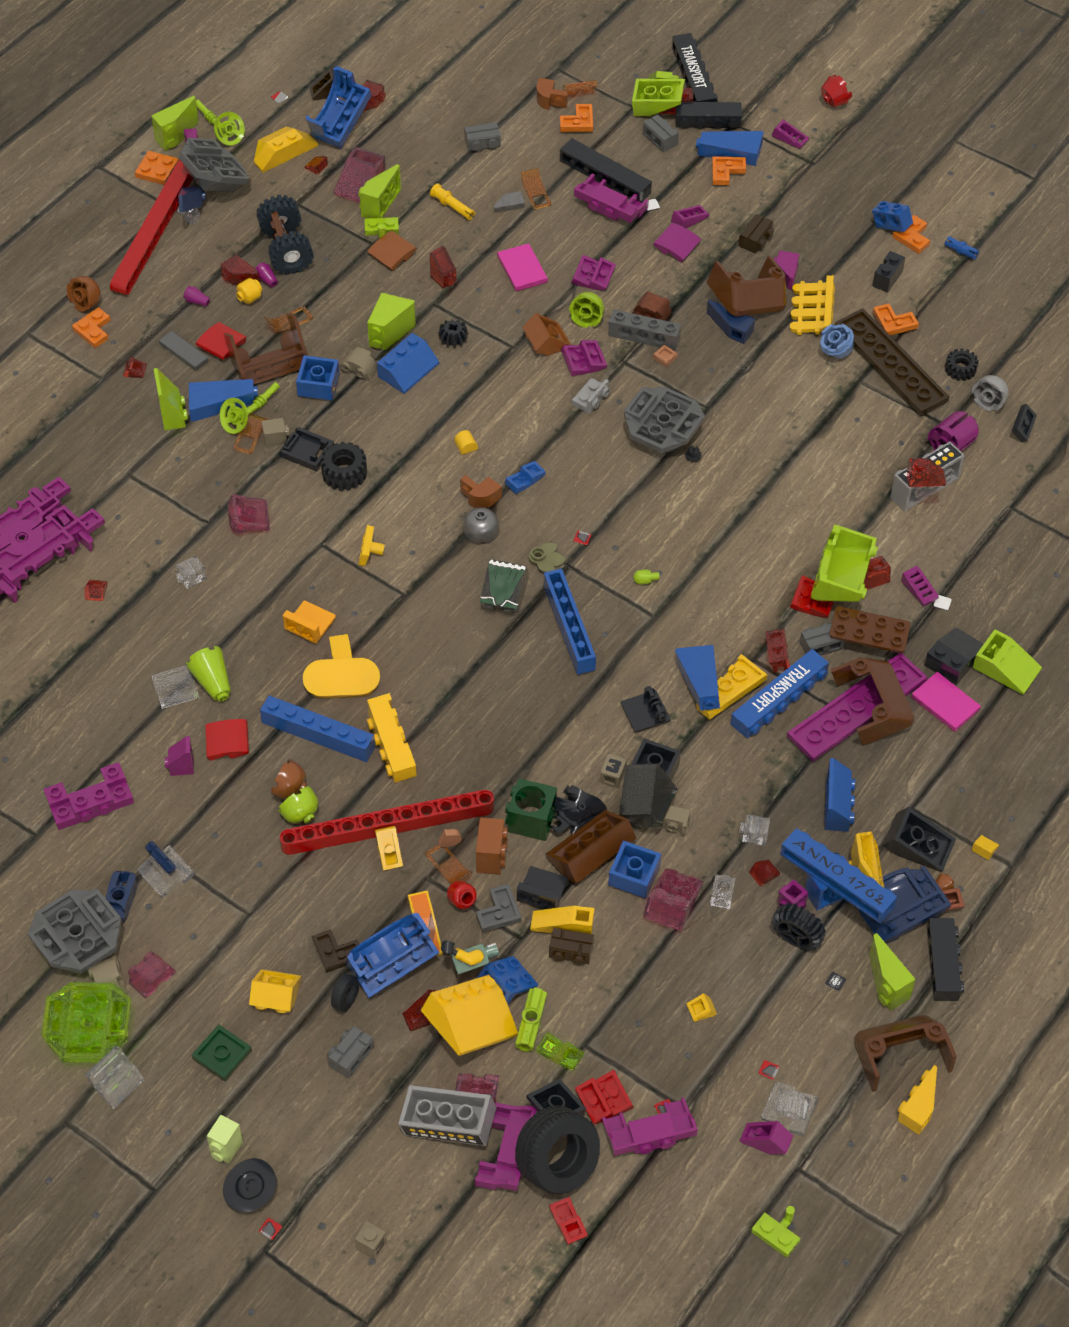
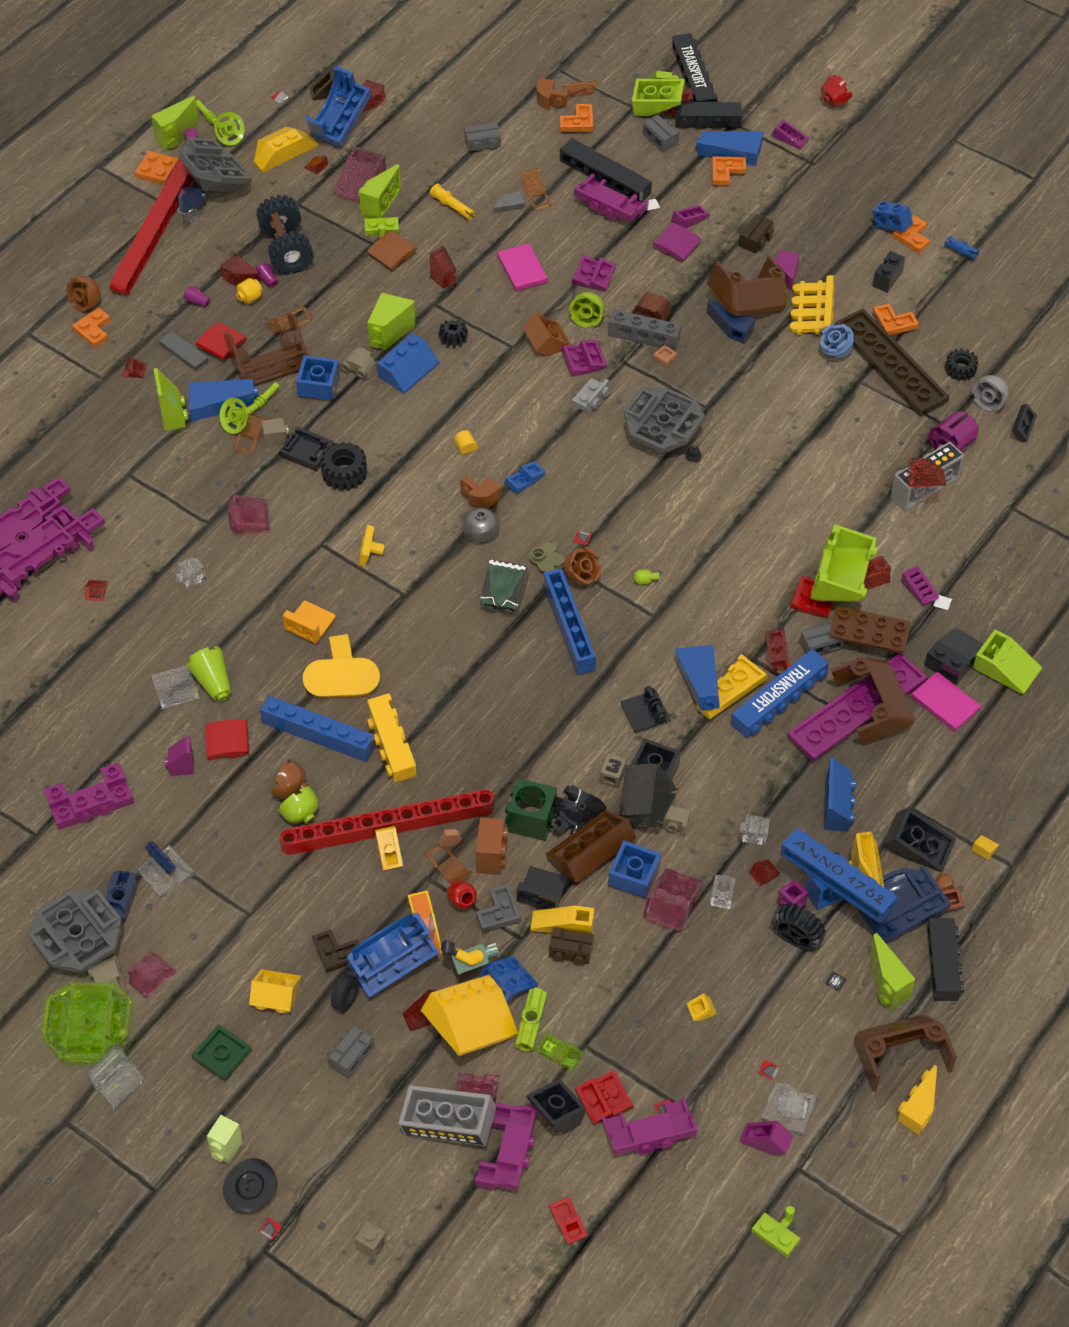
(537, 1140): black tyre -> none
(582, 566): none -> dark orange cylinder

